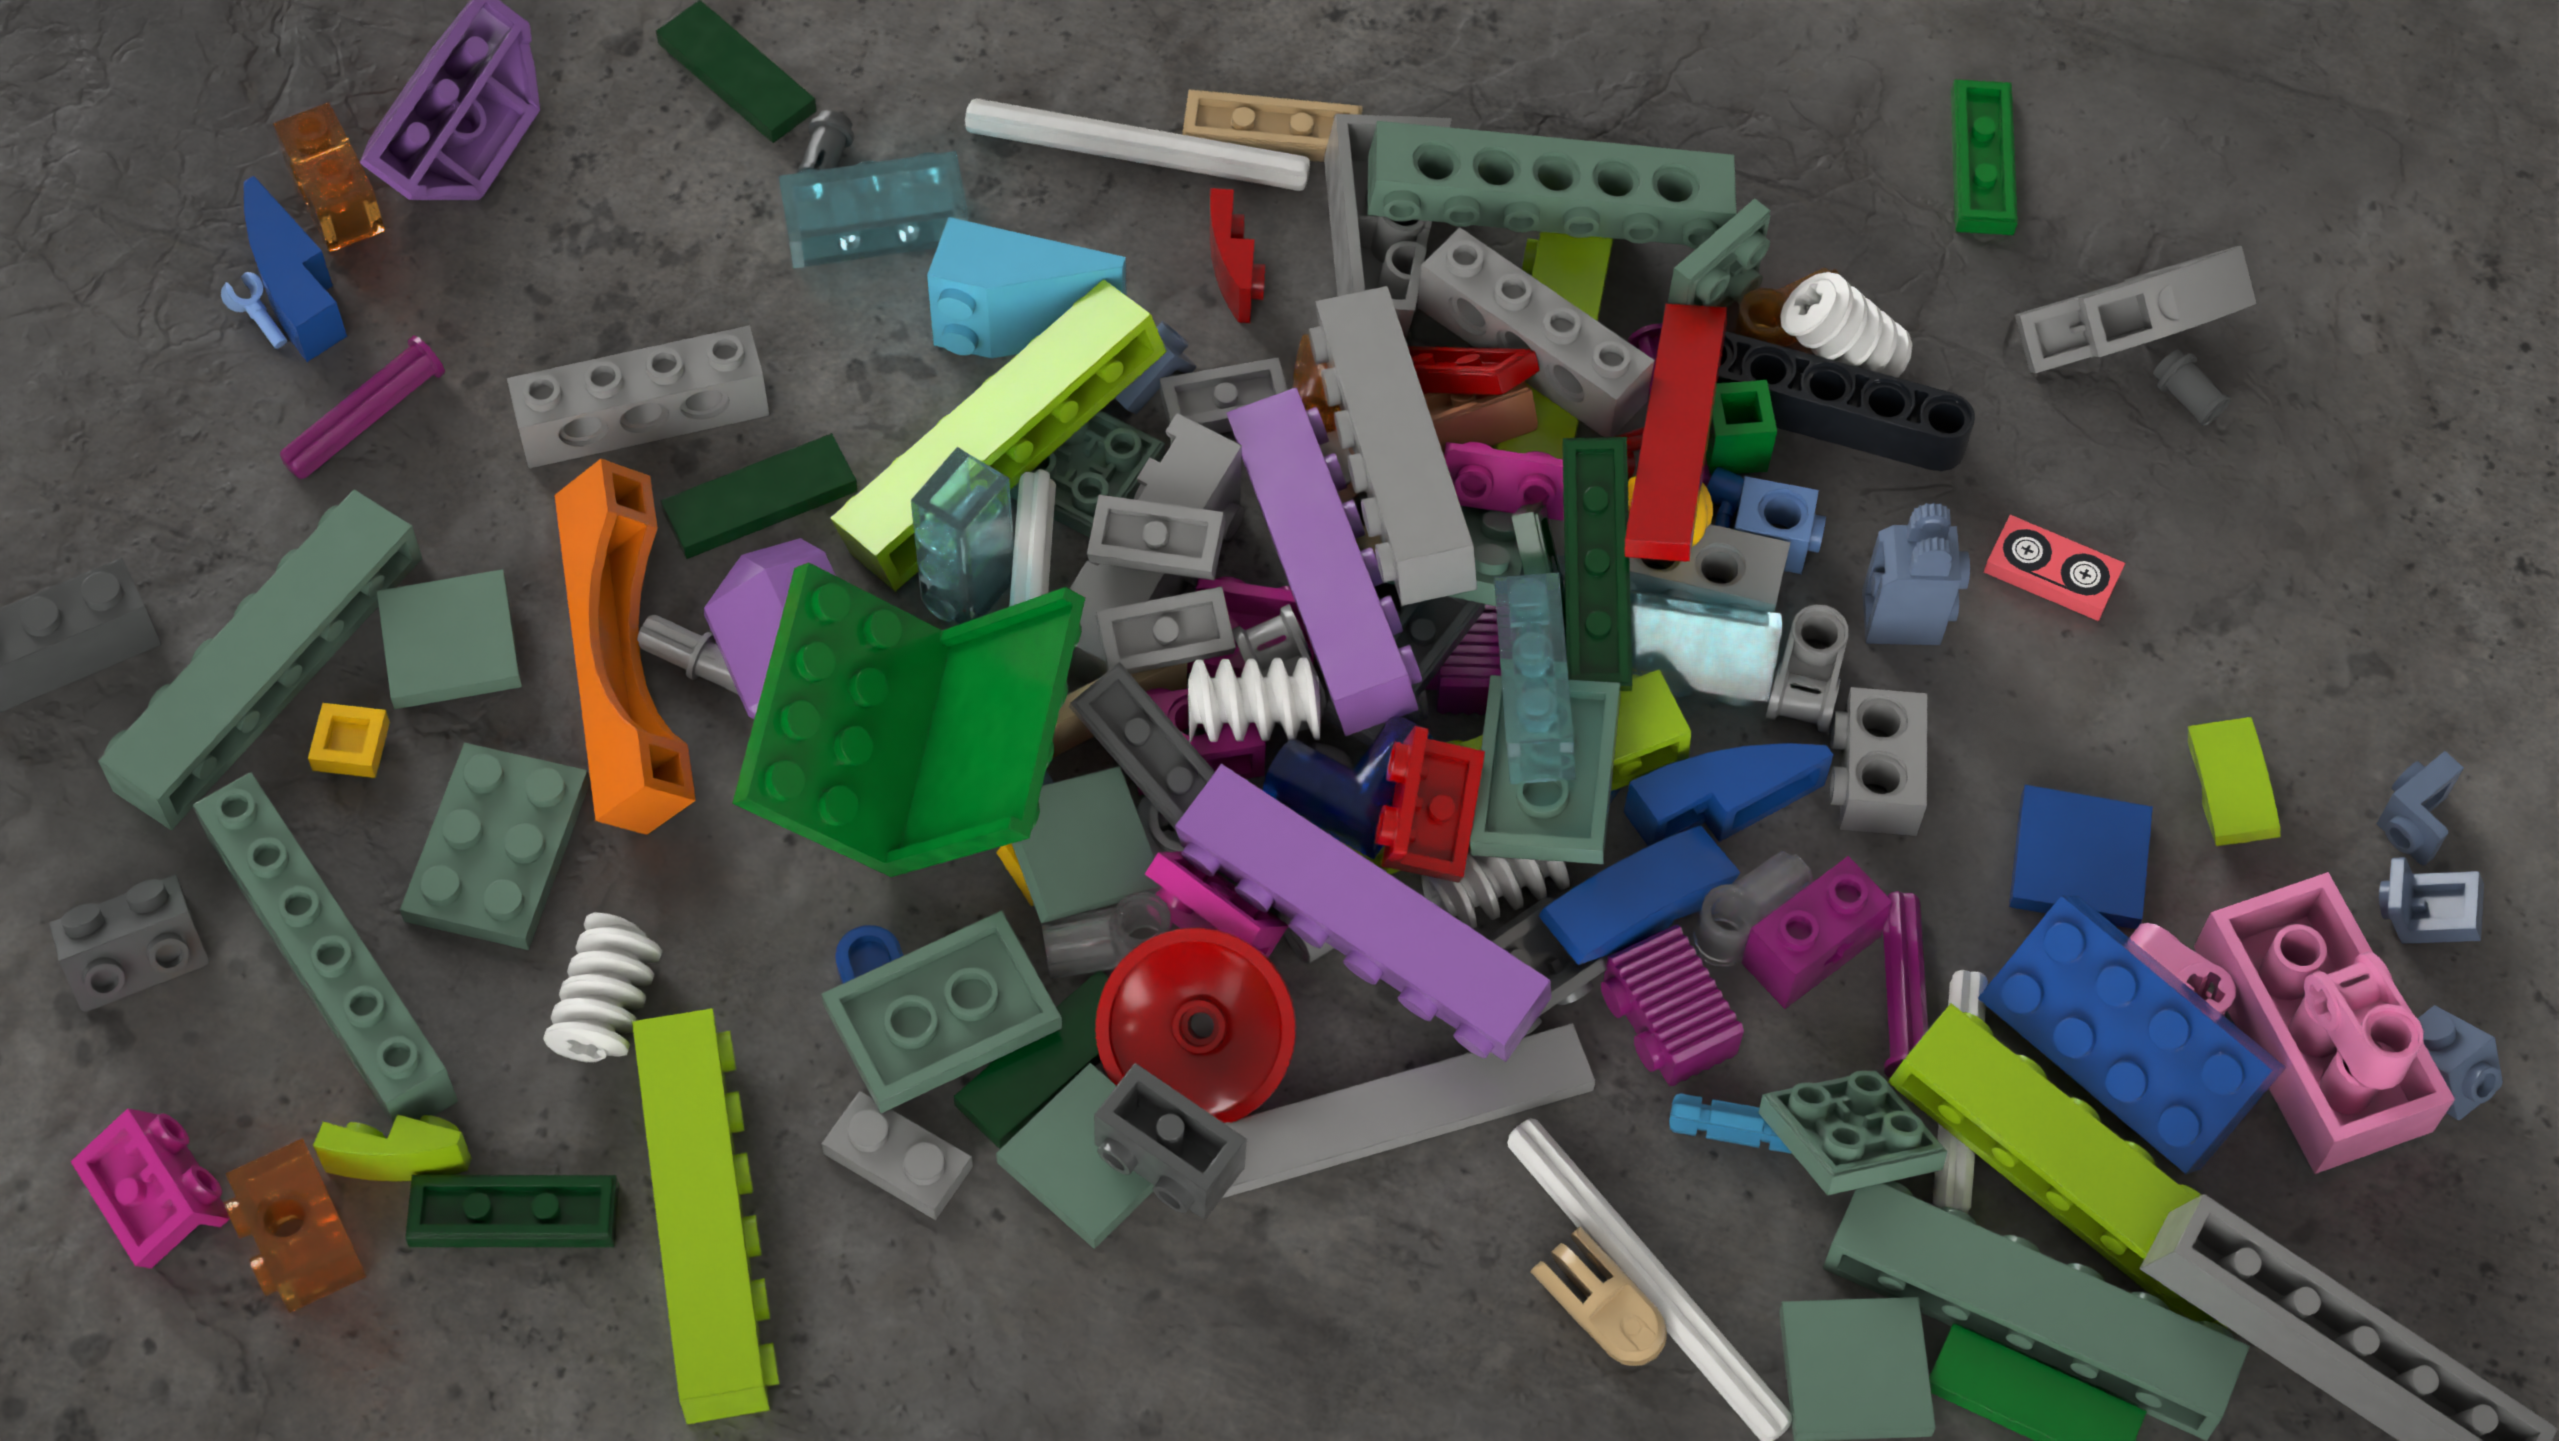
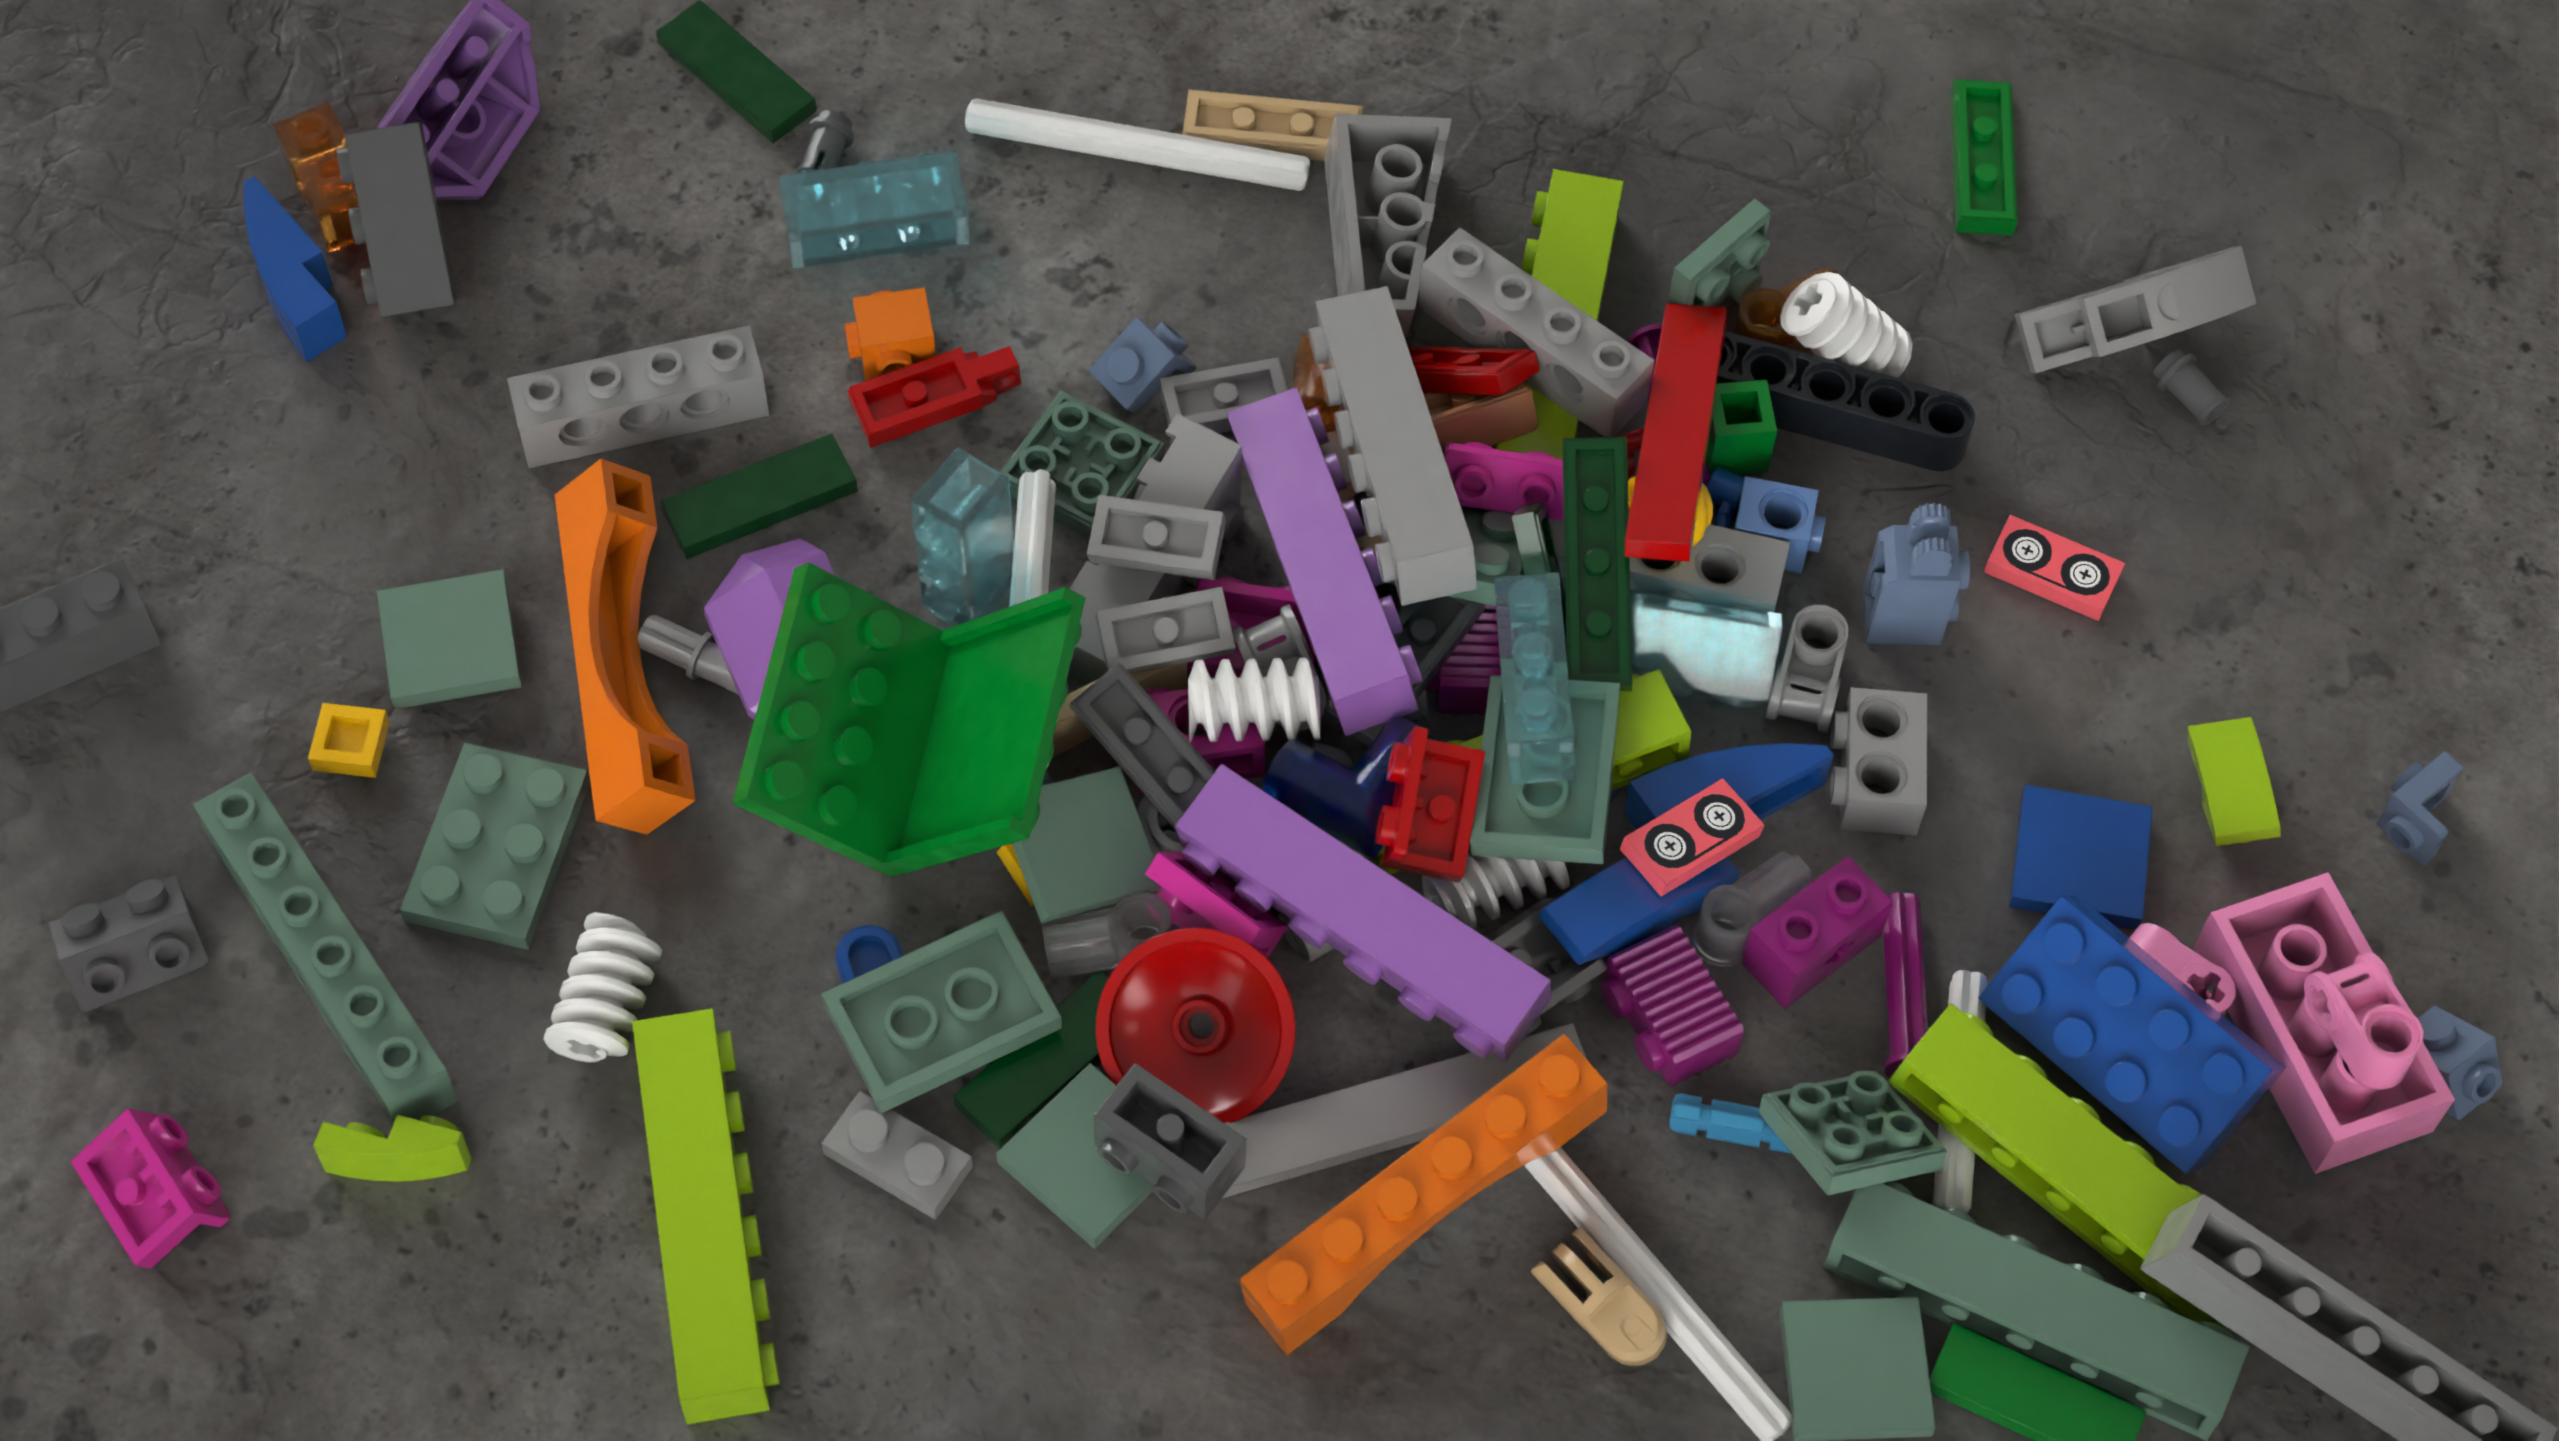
(254, 307): light blue hand -> none
(260, 659): sand green brick -> none
(285, 1189): clear orange brick -> none
(361, 408): magenta axle -> none
(397, 219): none -> dark grey brick
(512, 1211): dark green tile -> none
(890, 331): none -> orange brick
(931, 392): none -> red hinge
(1006, 287): medium azure slope -> none
(1009, 420): brick -> none
(1234, 256): red slope -> none
(1350, 1245): none -> orange arch
(1549, 184): sand green brick -> none
(1691, 837): none -> tile
(2432, 904): sand blue bracket -> none

